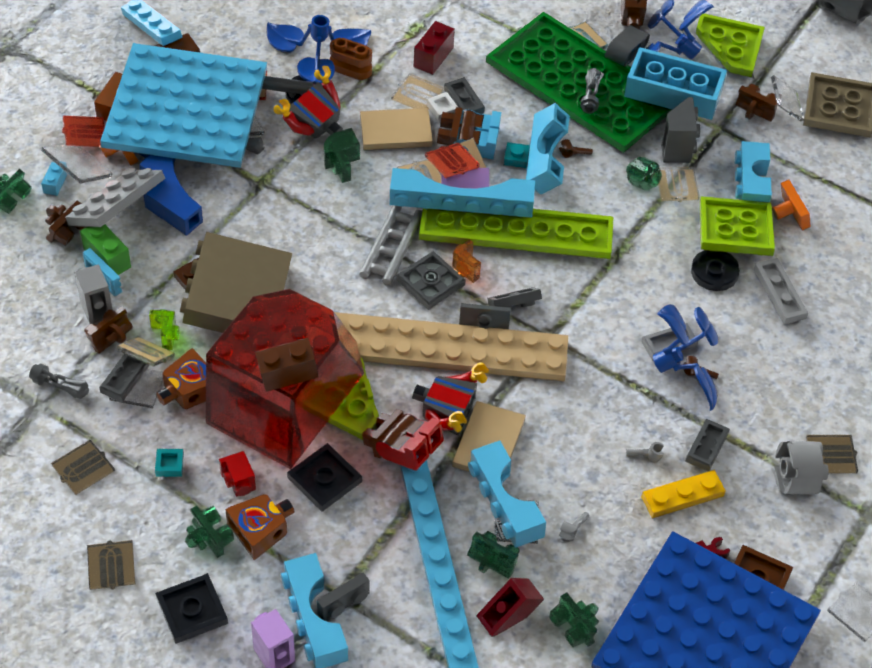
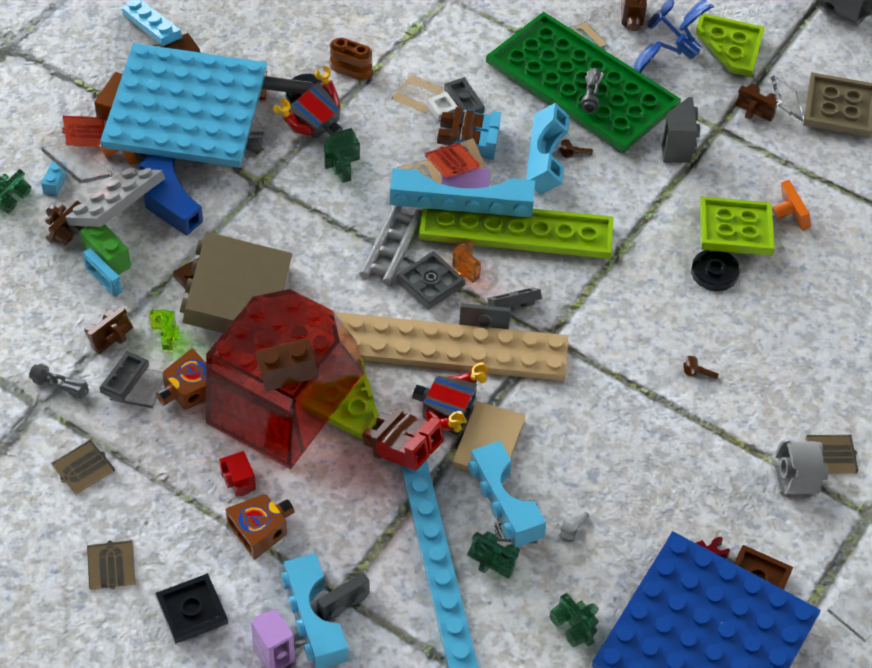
(93, 293): light grey brick -> none
(145, 351): clear piece -> none
(169, 463): teal plate -> none
(204, 531): clear green hips -> none
(287, 37): blue plant -> none
(324, 477): black plate -> none
(396, 128): tan tile -> none
(434, 47): dark red brick -> none
(510, 605): dark red slope -> none
(516, 155): teal plate -> none
(626, 45): dark grey beam -> none
(644, 173): clear green head -> none
(651, 453): light grey hand -> none
(658, 341): light grey tile -> none
(671, 80): medium azure brick -> none
(672, 357): blue plant -> none
(678, 184): clear piece -> none
(683, 494): yellow plate -> none
(707, 445): dark grey plate -> none
(752, 161): medium azure arch -> none
(780, 291): light grey plate -> none

